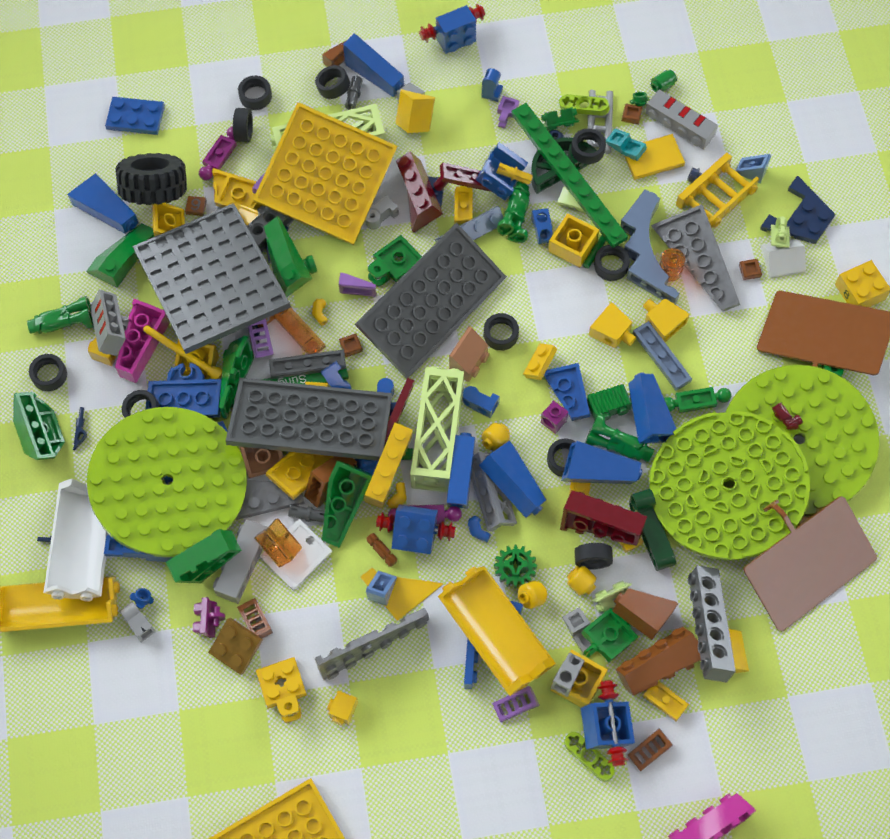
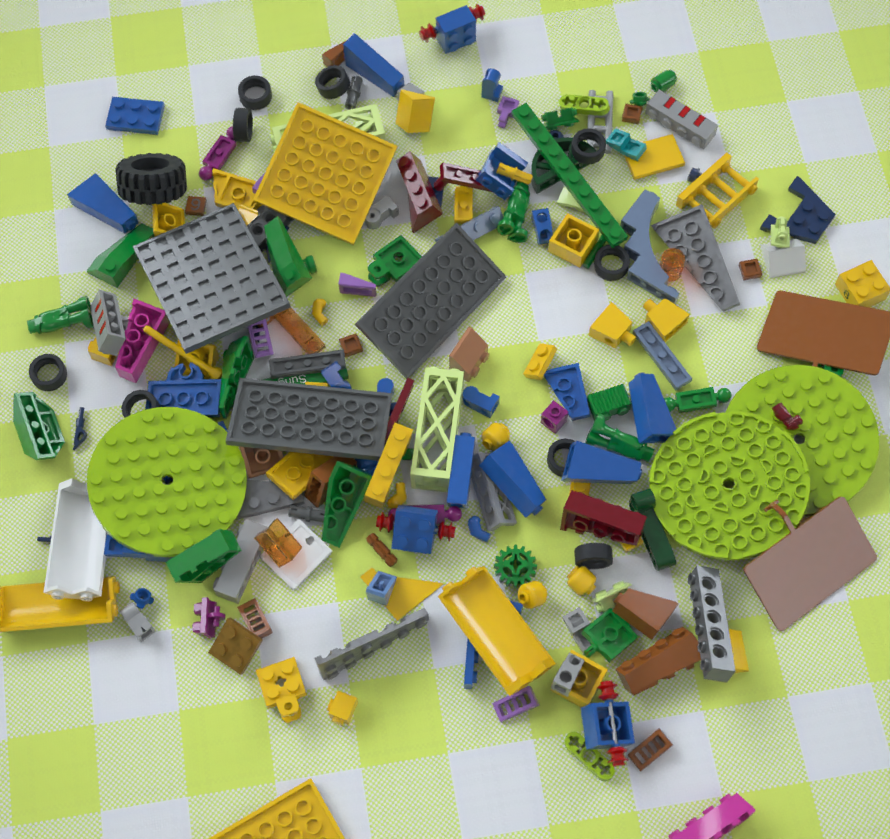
(501, 318): black tyre -> none
(666, 701): yellow plate -> none
(754, 166): medium blue slope -> none

